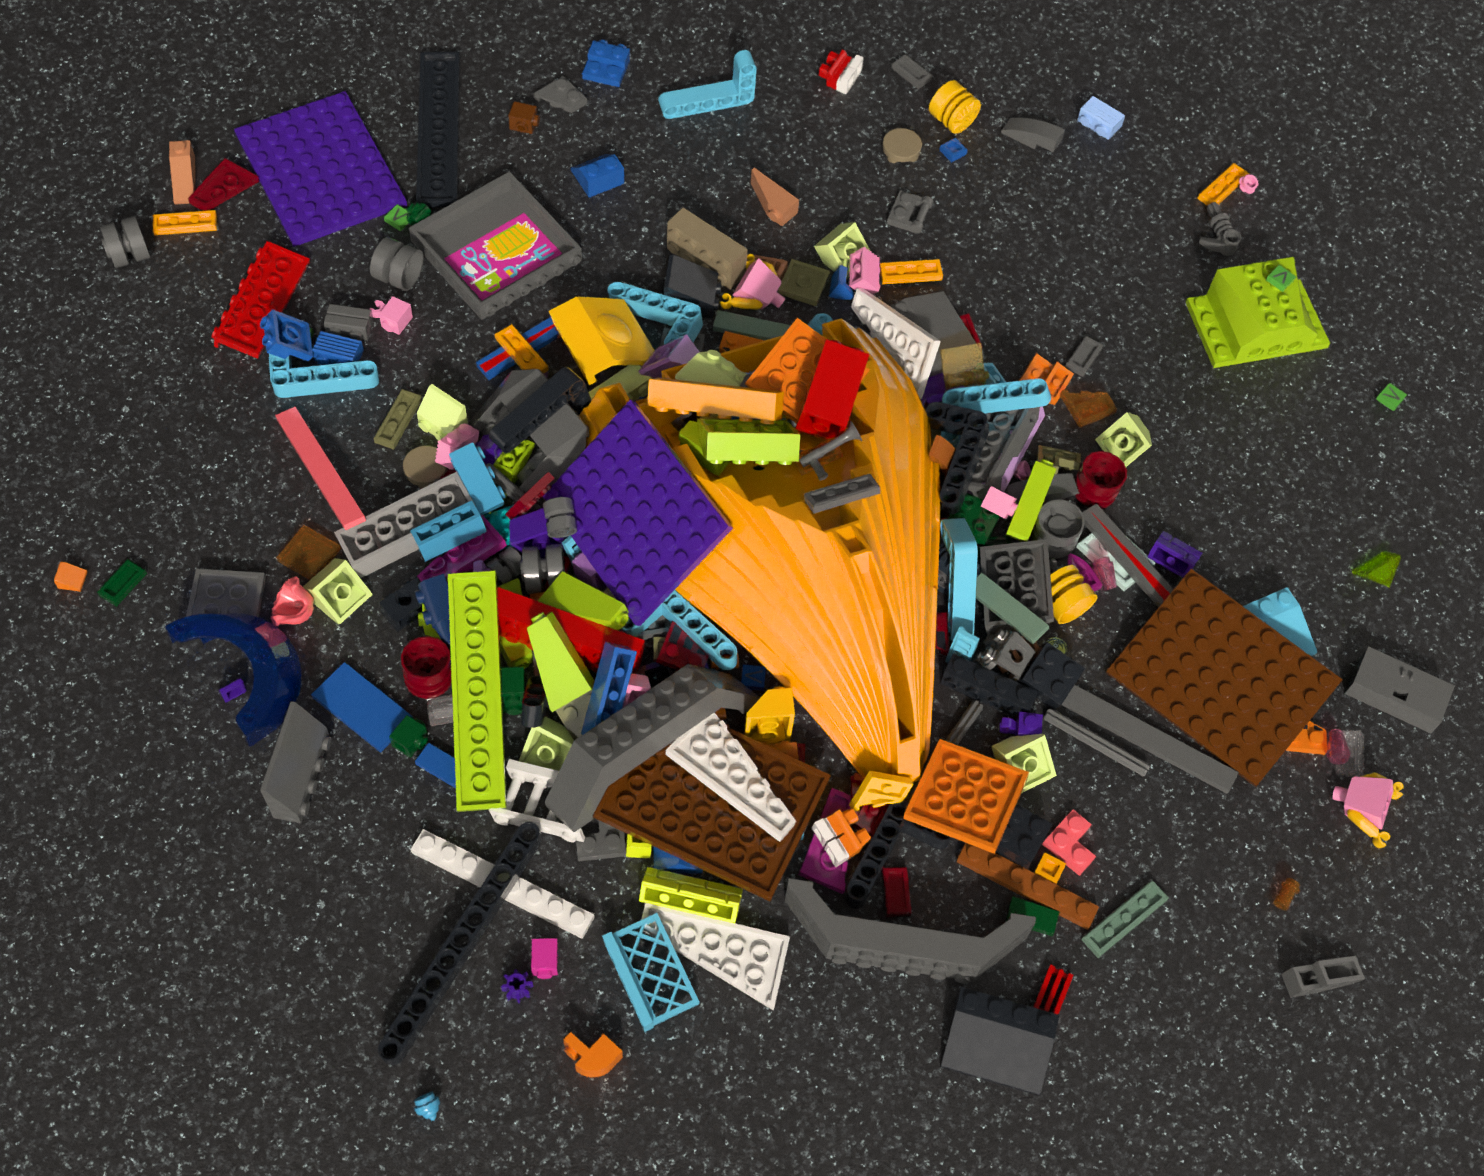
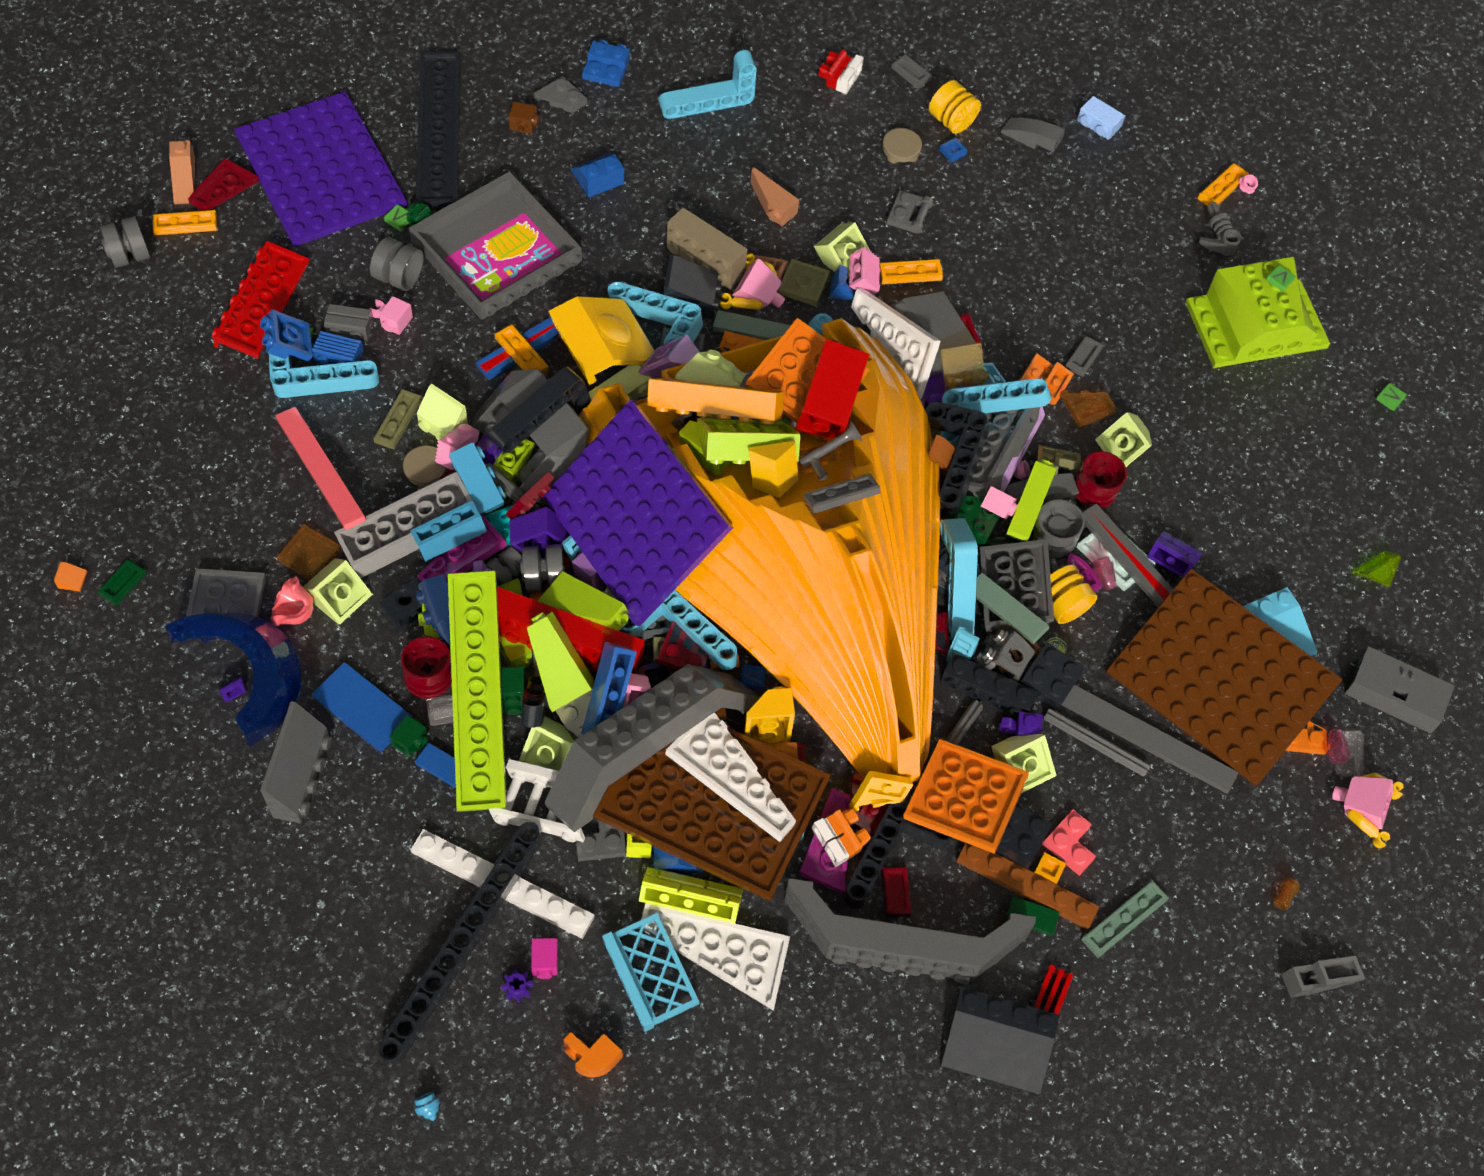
(560, 517): dark grey wheel -> none
(774, 467): none -> yellow slope

